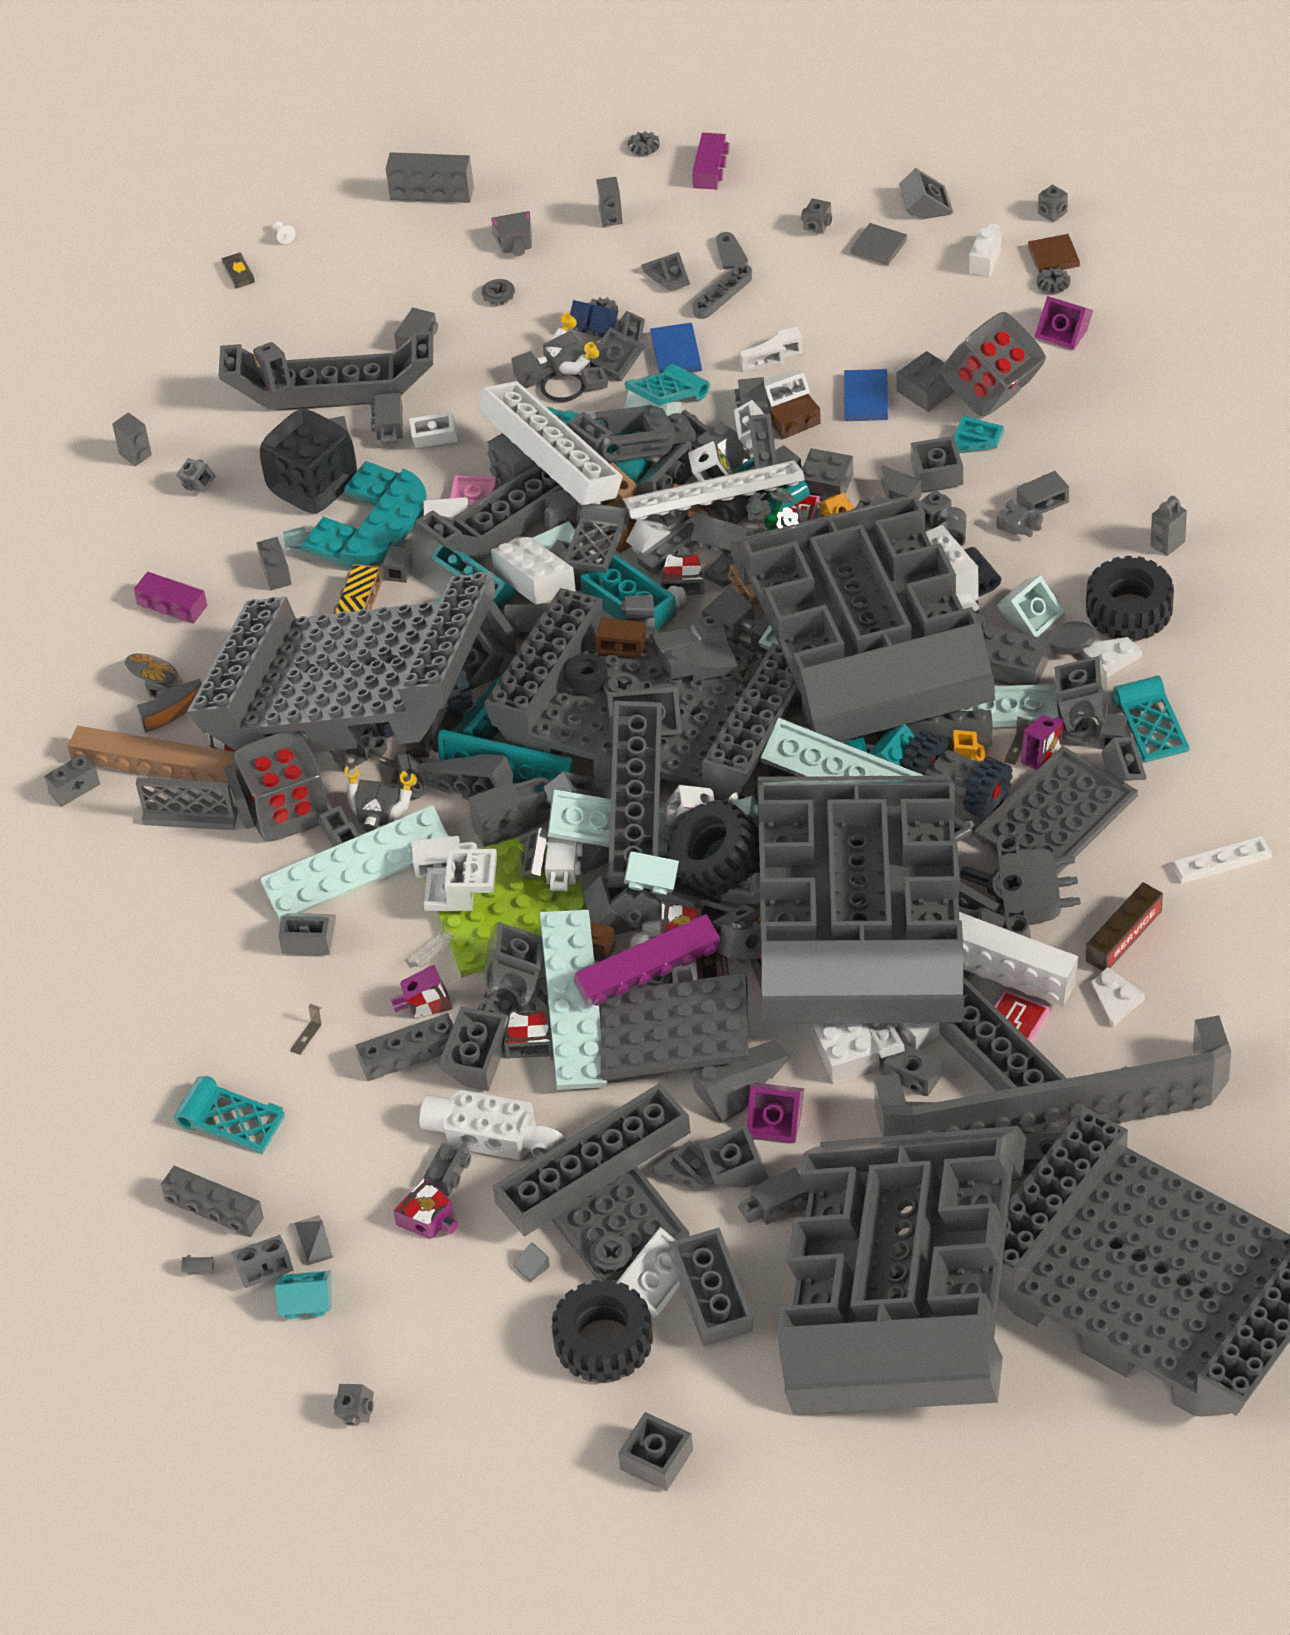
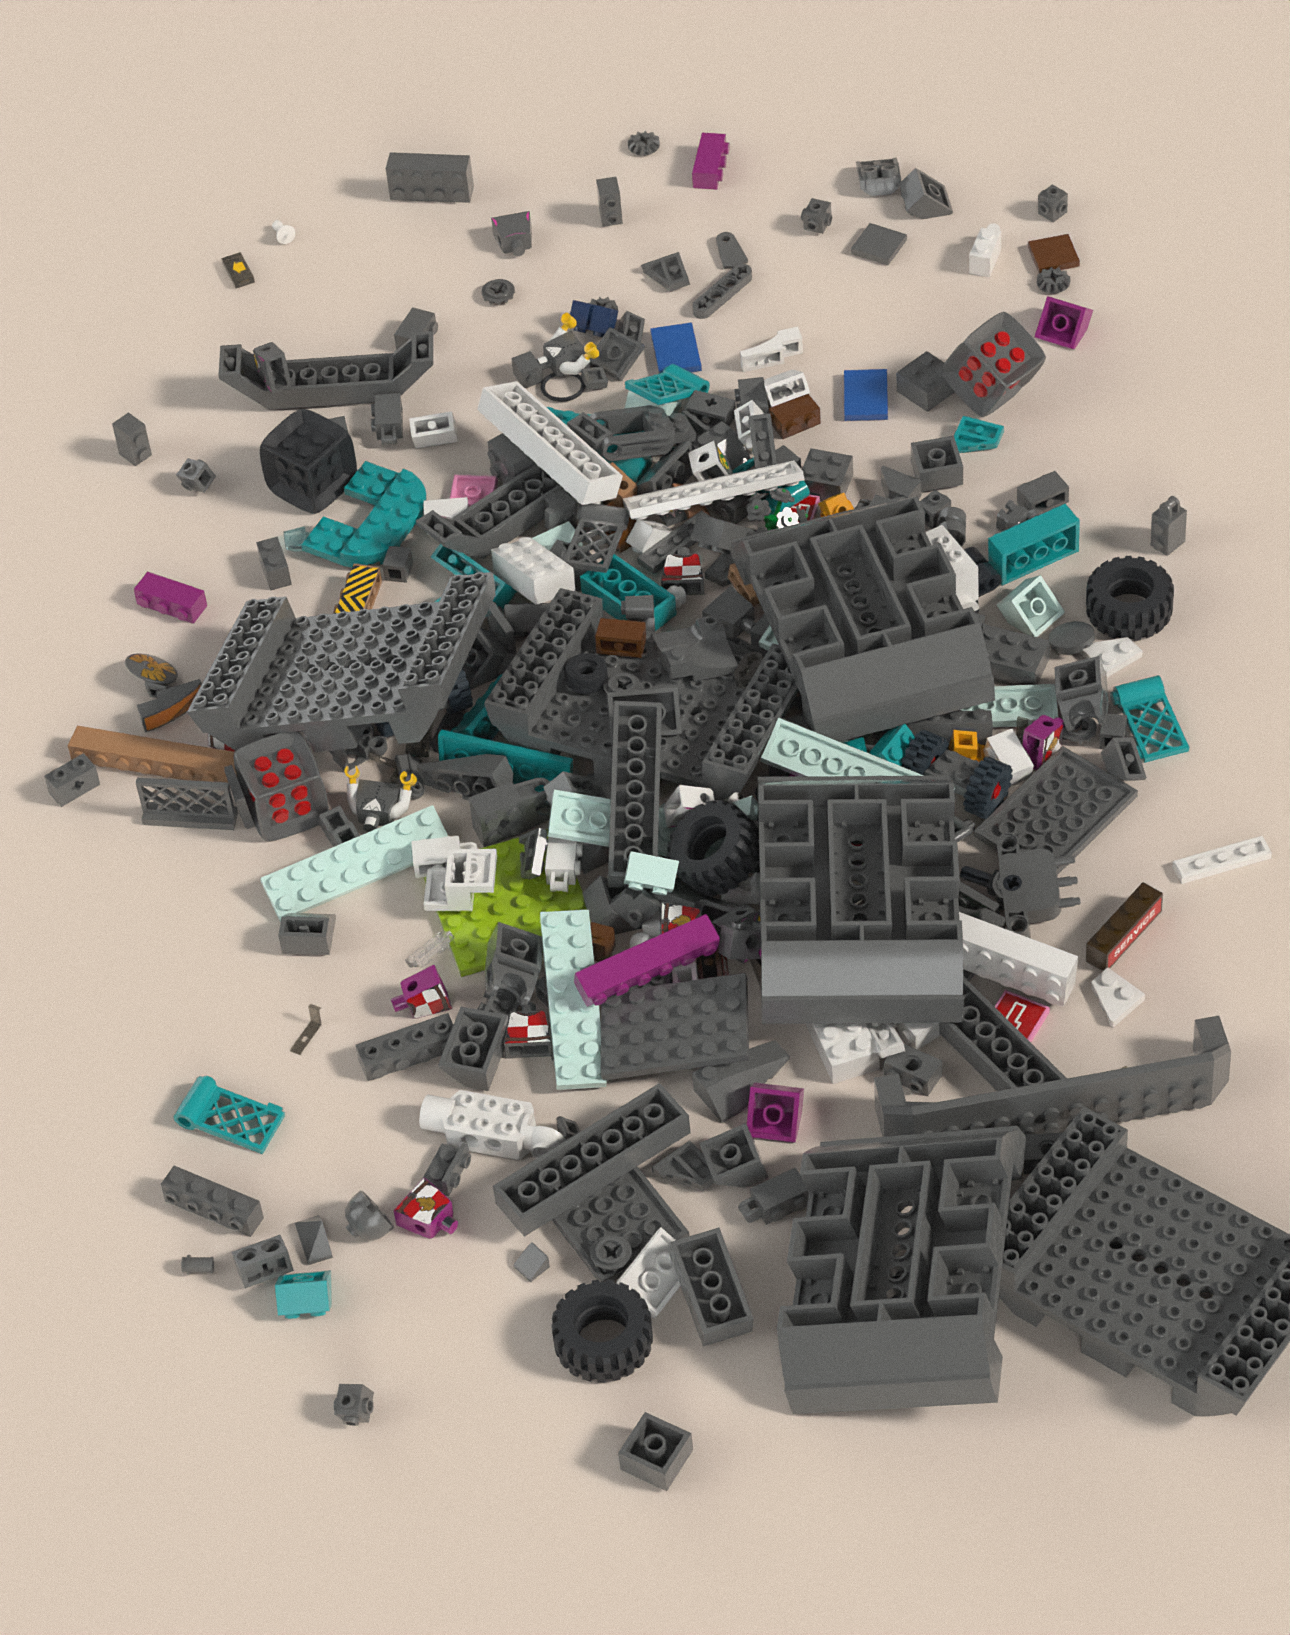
(366, 1218): none -> dark grey cylinder
(567, 1127): none -> dark grey slope
(711, 408): none -> dark grey brick
(879, 176): none -> dark grey slope
(1008, 749): none -> white brick
(1034, 543): none -> teal brick

